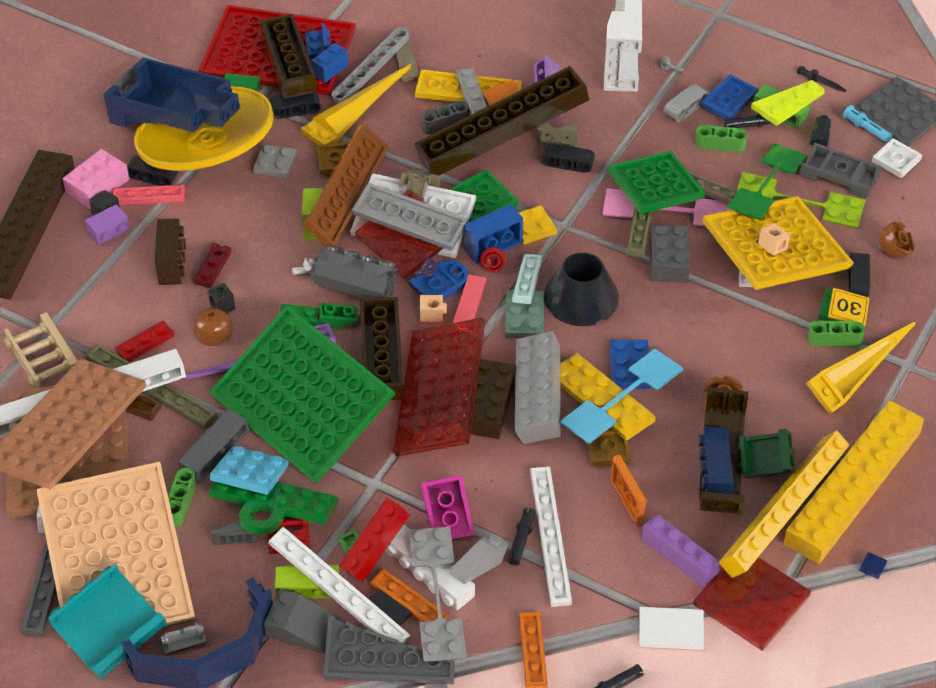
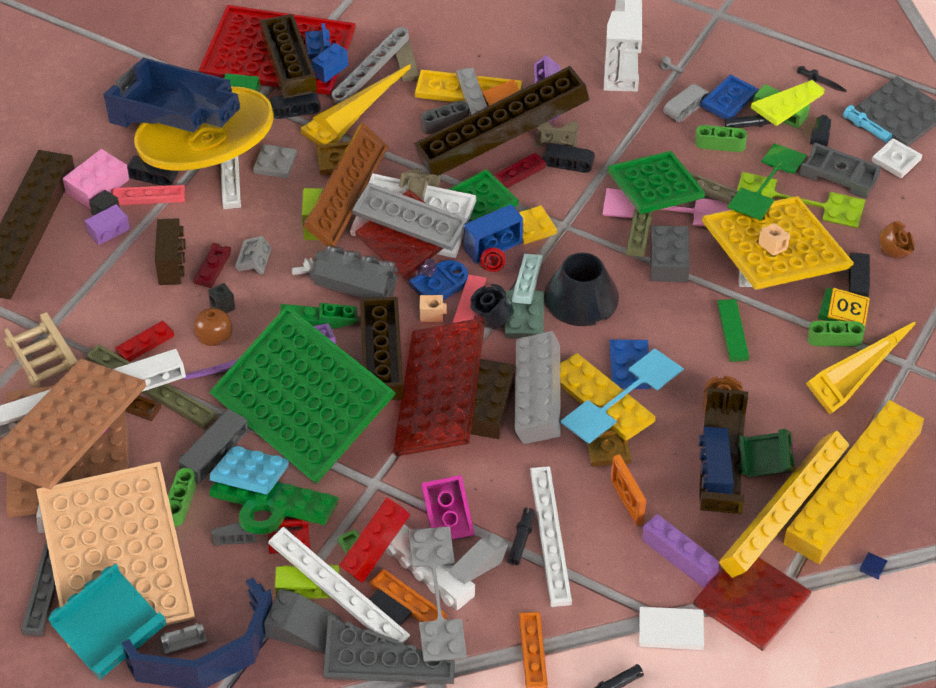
(230, 184): none -> white tile
(254, 255): none -> light grey bracket
(492, 305): none -> black brick
(520, 170): none -> dark red plate
(733, 330): none -> green tile

